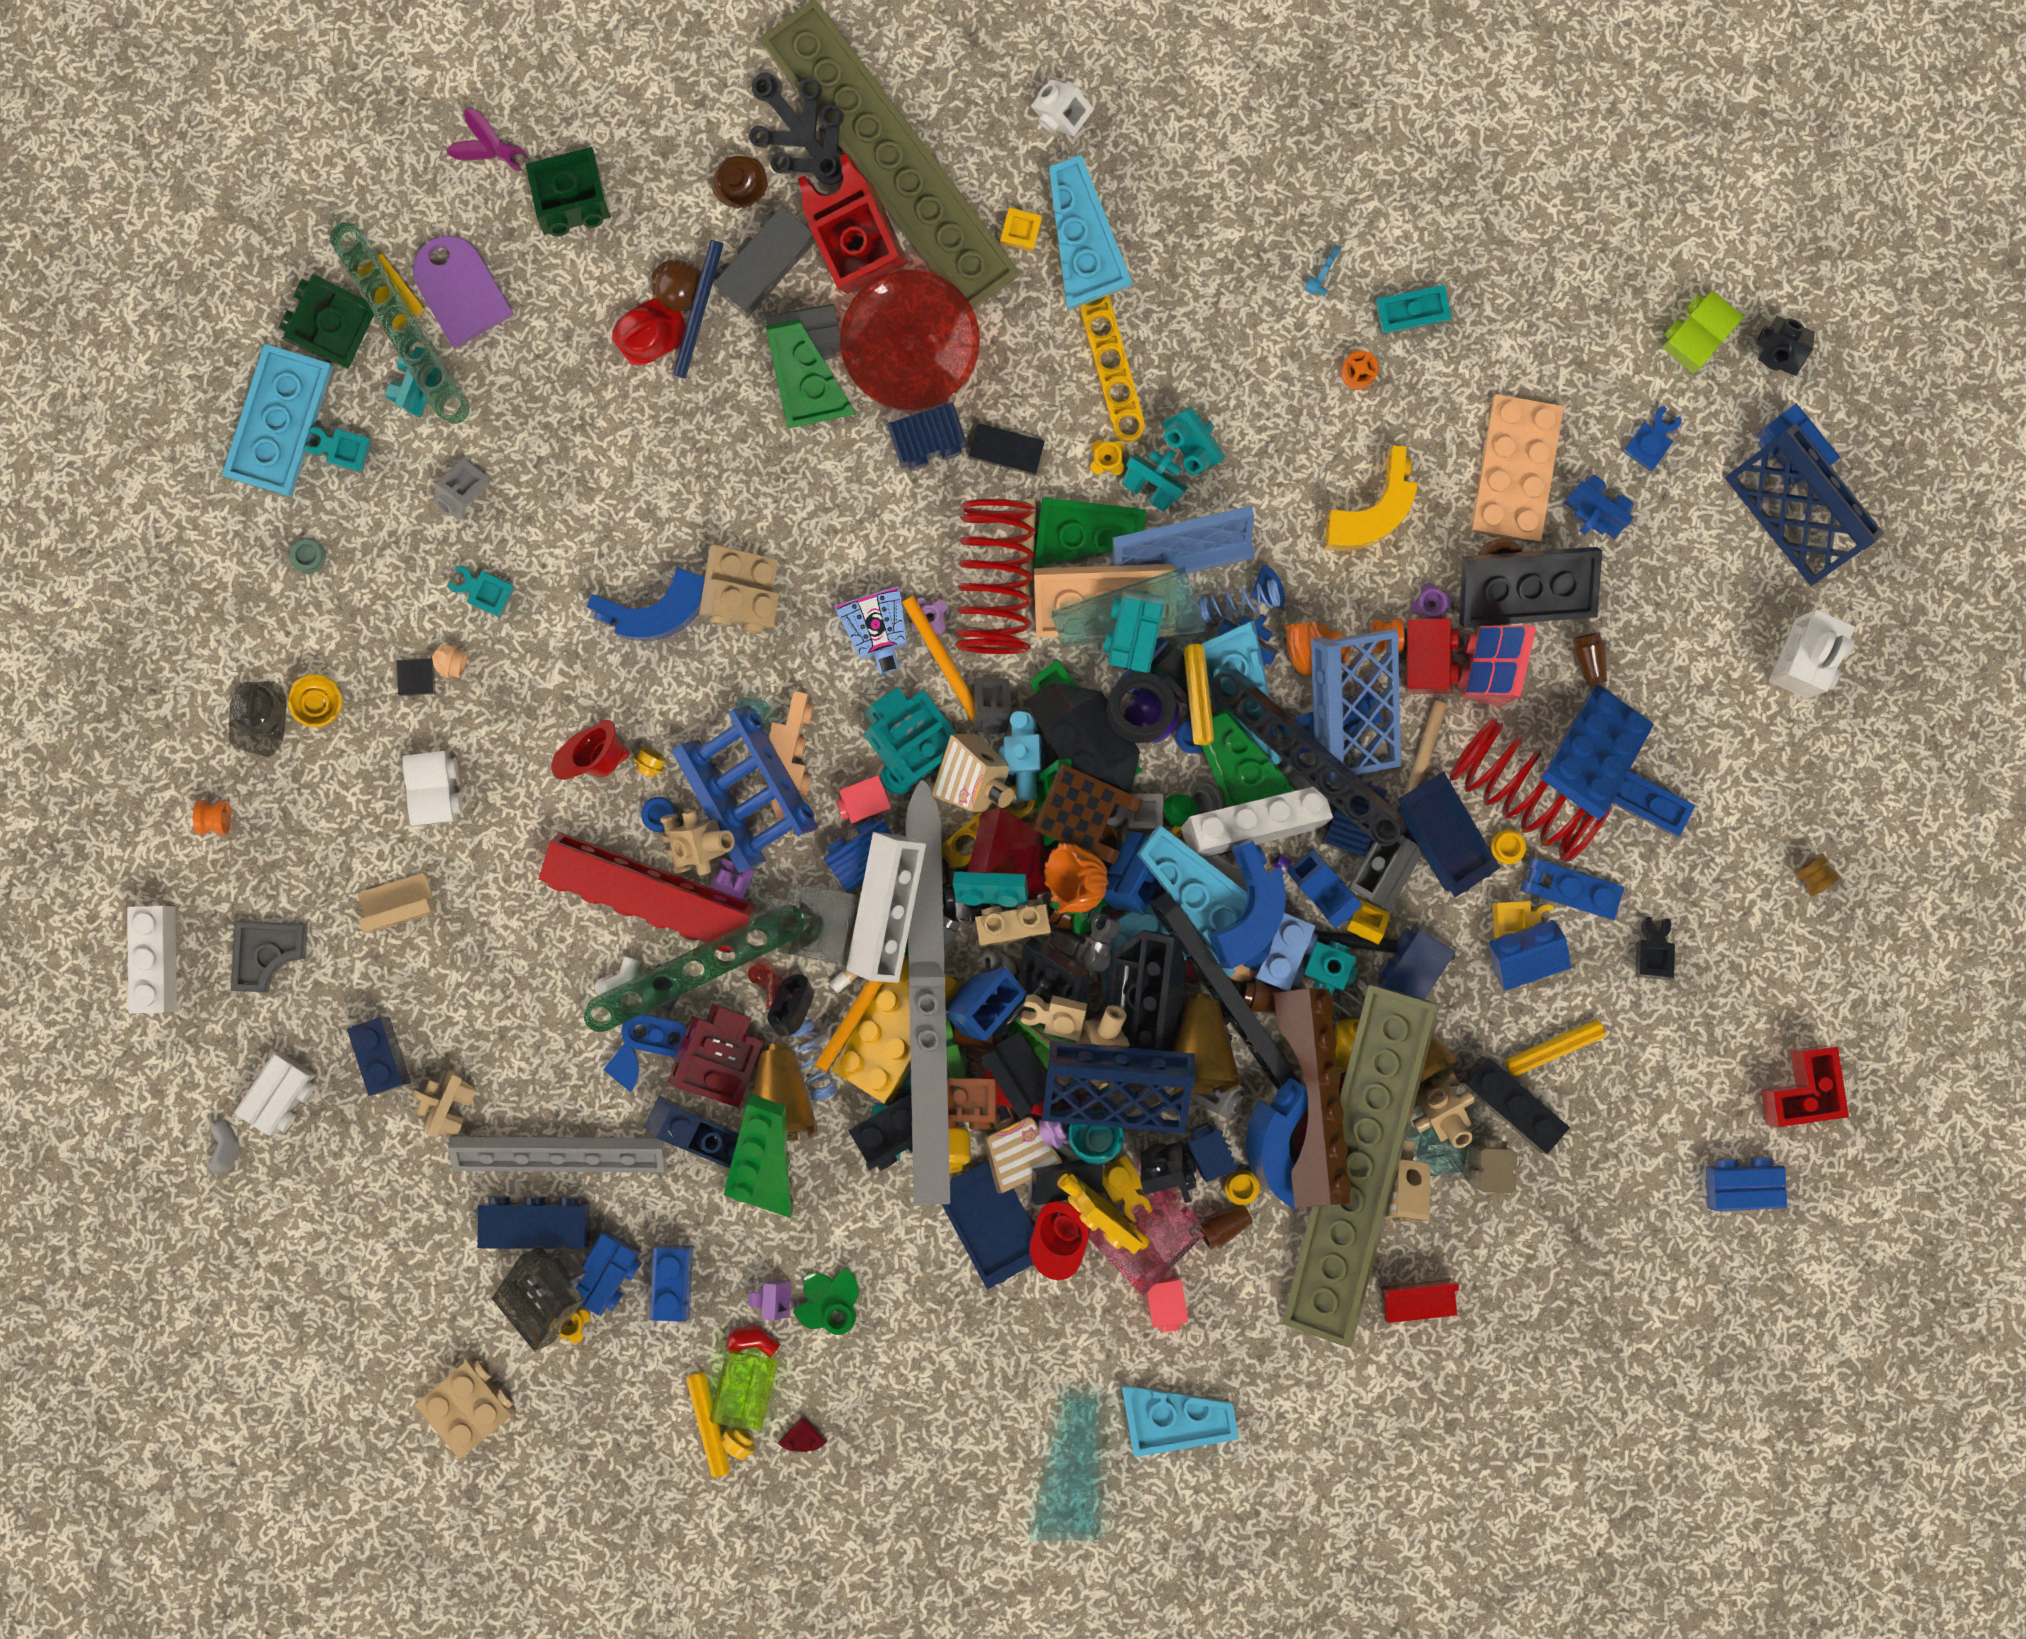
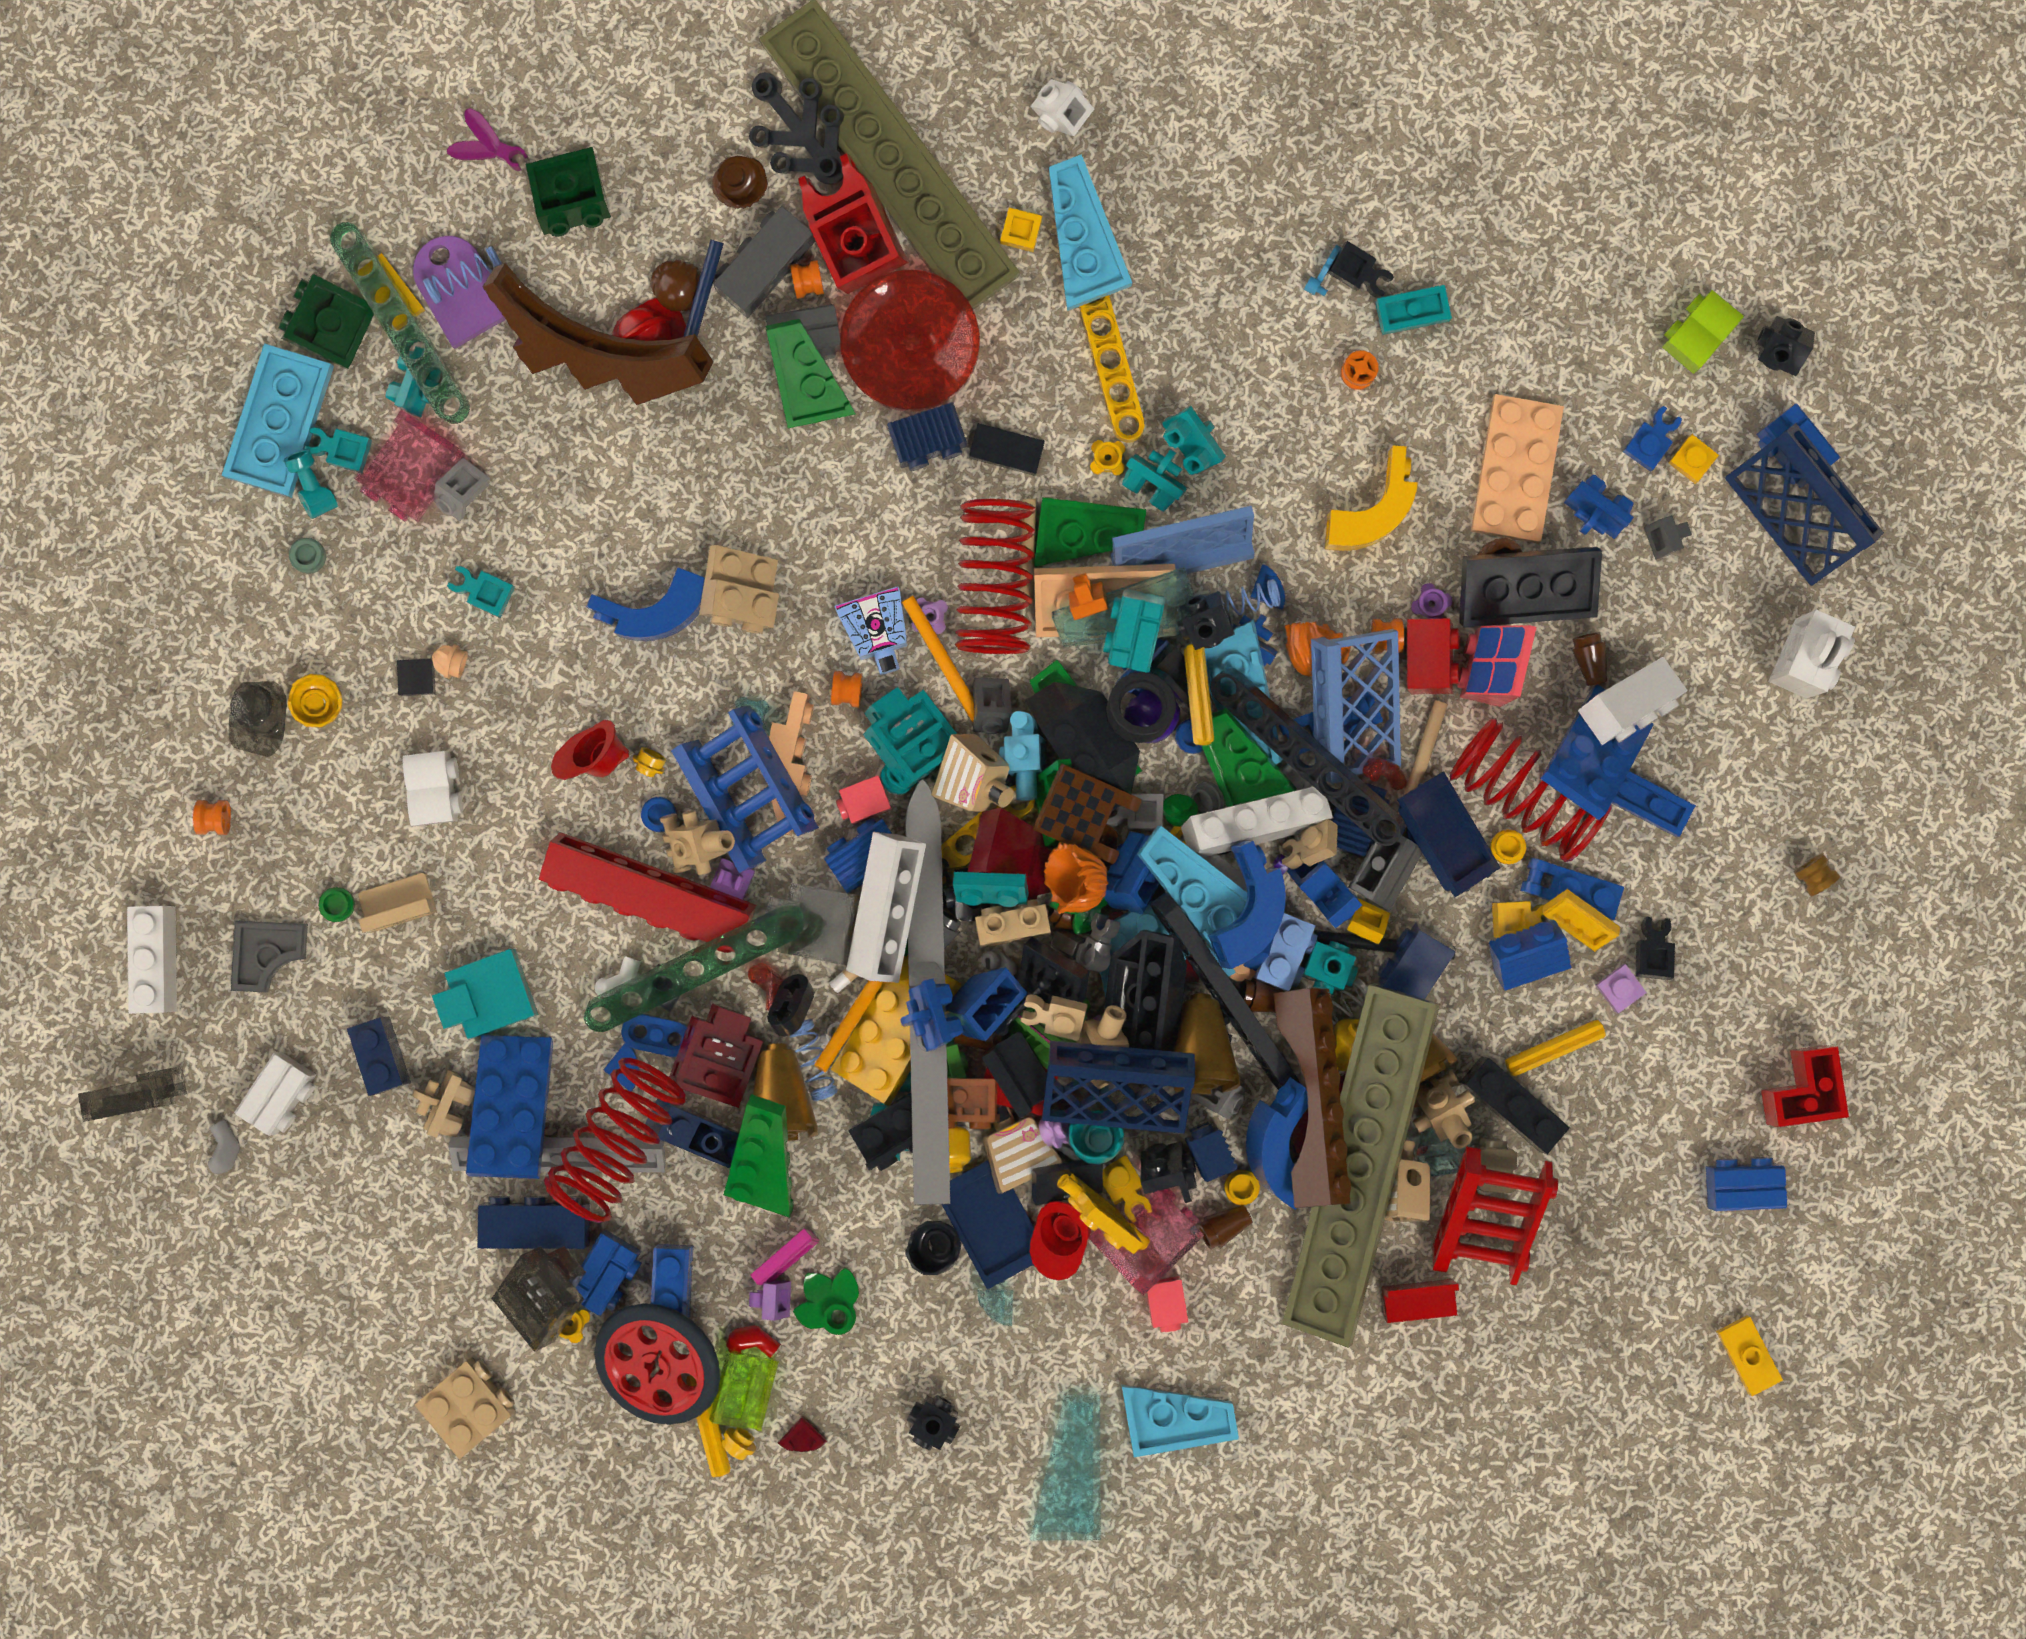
(149, 1092): none -> clear smoke piece
(313, 497): none -> teal leg
(336, 904): none -> green plate
(409, 468): none -> clear pink panel
(434, 293): none -> light blue piece
(486, 995): none -> teal piece
(510, 1107): none -> blue plate
(593, 357): none -> reddish brown arch
(619, 1118): none -> red piece
(669, 1326): none -> wedge
(785, 1257): none -> dark pink tile
(807, 279): none -> orange wheel
(846, 689): none -> orange wheel
(928, 1015): none -> blue hips
(933, 1409): none -> black brick
(944, 1244): none -> black hair
(997, 1304): none -> clear light blue tile
(1087, 598): none -> orange tile
(1205, 621): none -> black brick
(1315, 845): none -> tan plate
(1355, 268): none -> black plate
(1391, 771): none -> clear red arm
(1465, 1198): none -> red fence
(1581, 920): none -> yellow plate
(1620, 988): none -> lavender plate
(1633, 702): none -> white brick
(1666, 536): none -> dark grey tile
(1693, 459): none -> yellow plate
(1749, 1355): none -> yellow plate

